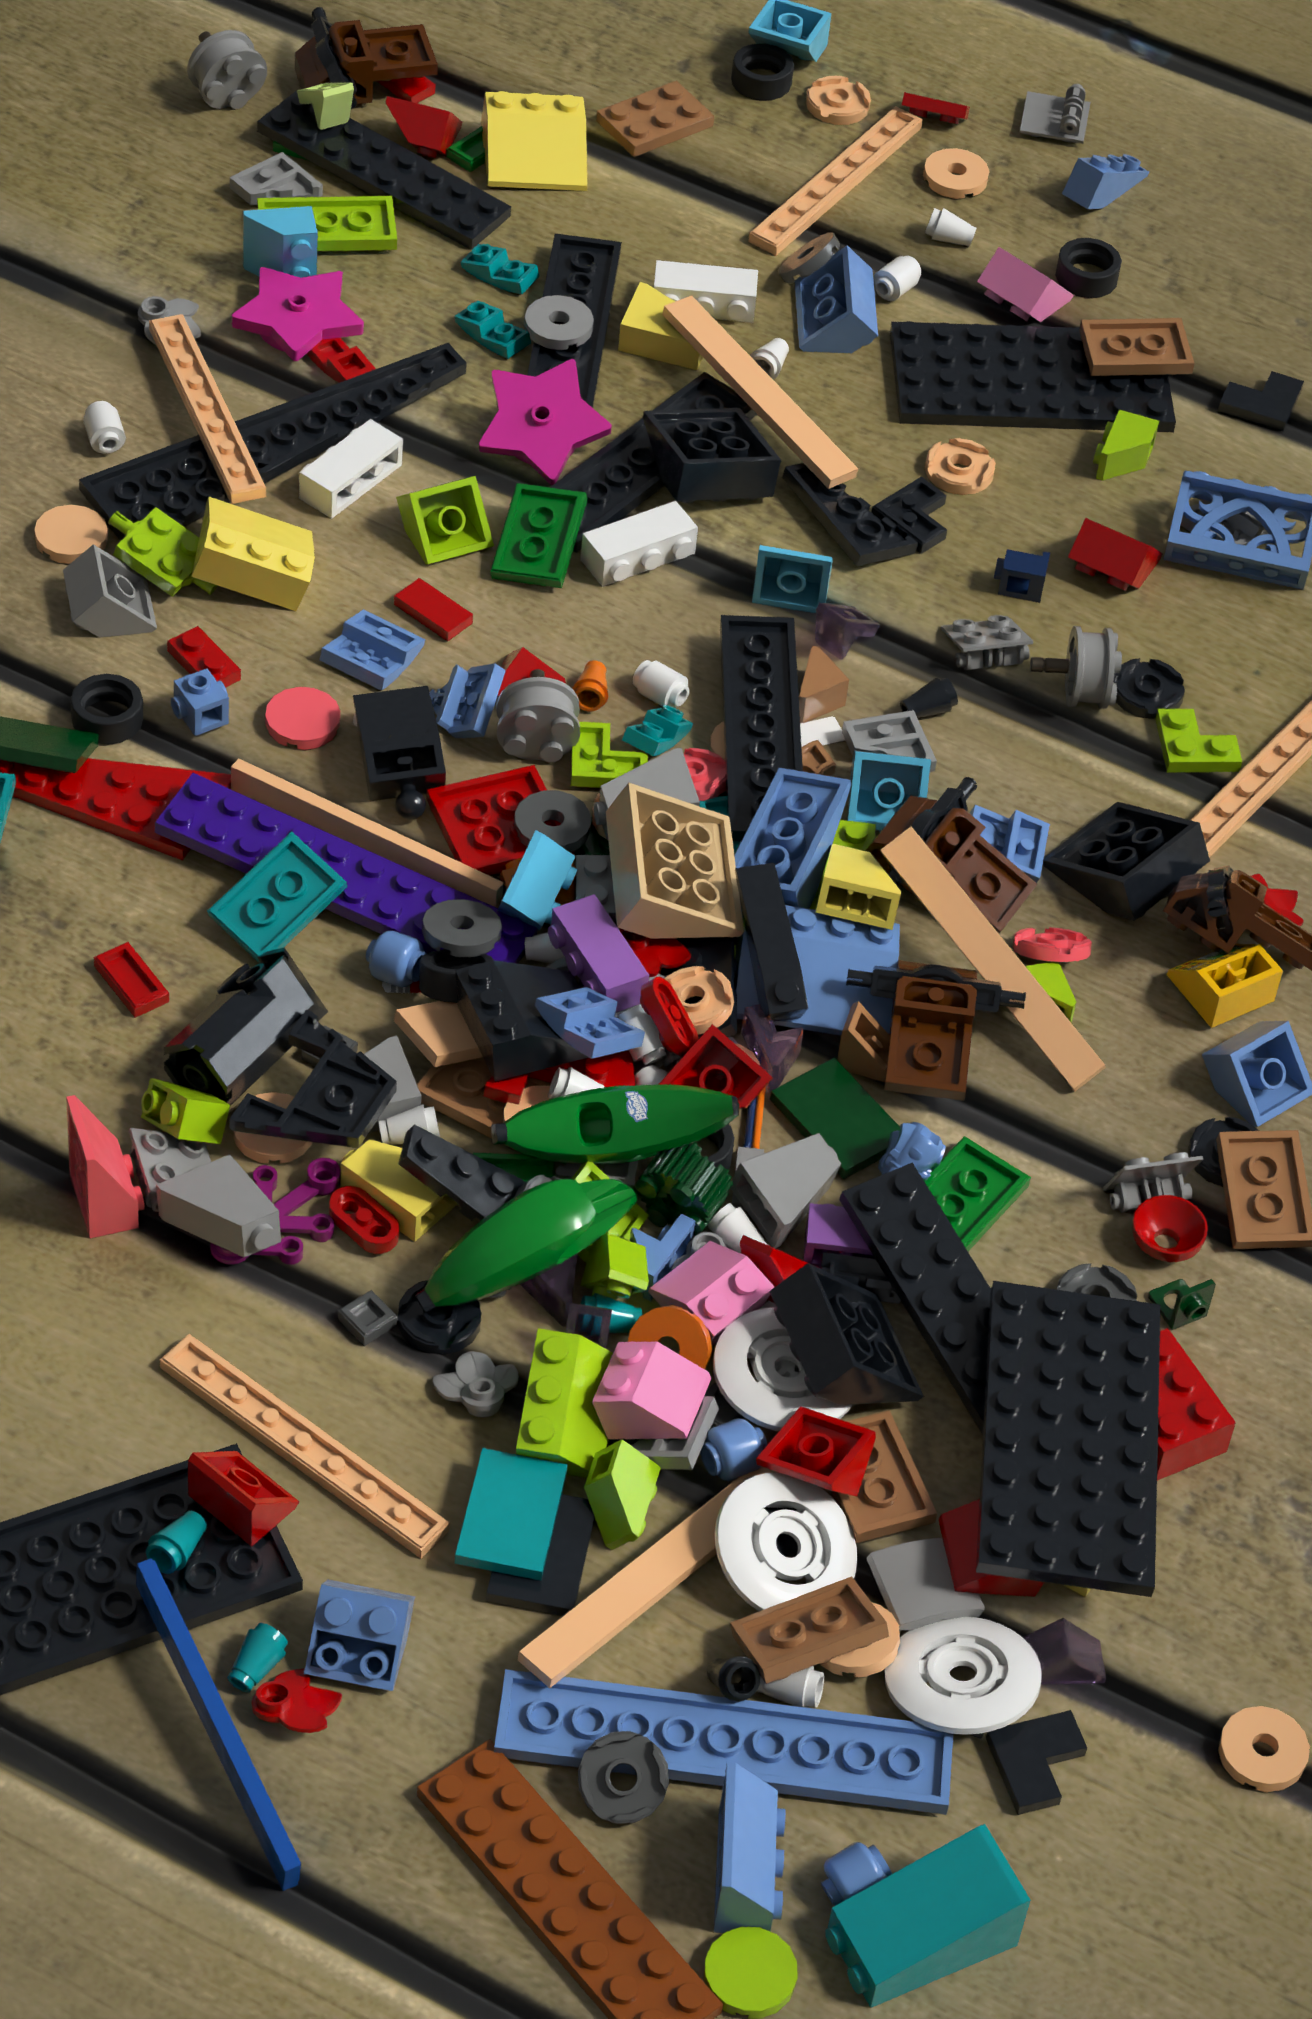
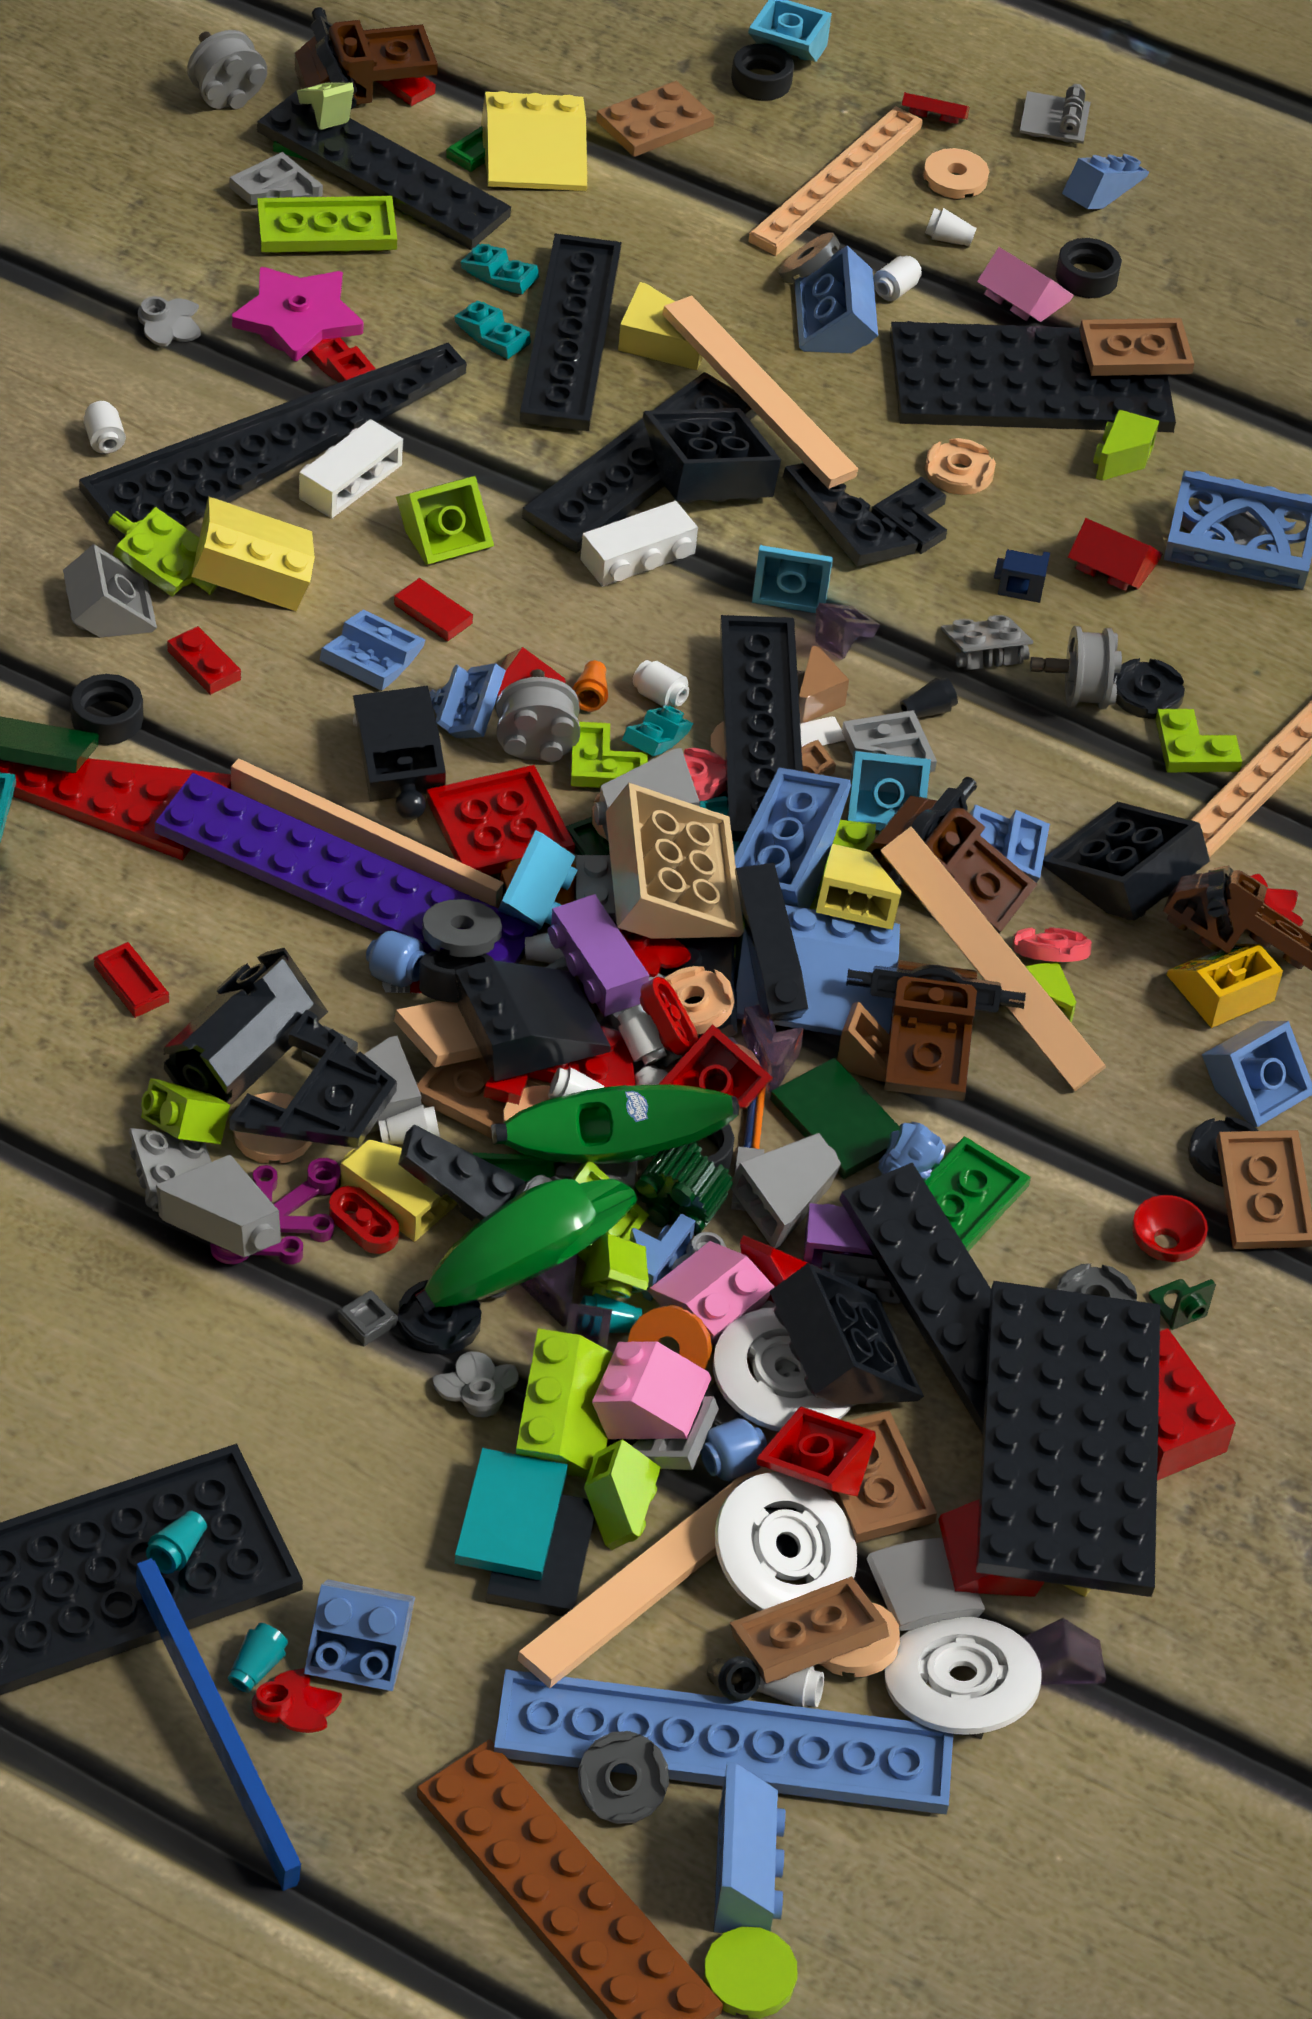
(69, 532): light nougat tile -> none
(100, 1174): coral slope -> none
(201, 702): medium blue brick -> none
(207, 409): light nougat tile -> none
(238, 1493): red slope -> none
(277, 897): teal tile -> none
(280, 241): medium azure slope -> none
(302, 717): coral tile -> none
(305, 1446): light nougat tile -> none
(425, 126): red slope -> none
(538, 535): green tile -> none
(547, 441): dark pink plate -> none
(555, 806): dark grey tile -> none
(558, 308): light grey tile -> none
(588, 1022): medium blue slope -> none
(720, 290): white brick -> none
(731, 1225): white cone -> none
(771, 356): white cone -> none
(837, 100): light nougat tile -> none
(853, 1871): medium blue head -> none
(929, 1918): teal slope -> none
(1025, 1753): black tile -> none
(1144, 1180): light grey hinge -> none
(1266, 407): black tile -> none
(1269, 1727): light nougat tile -> none

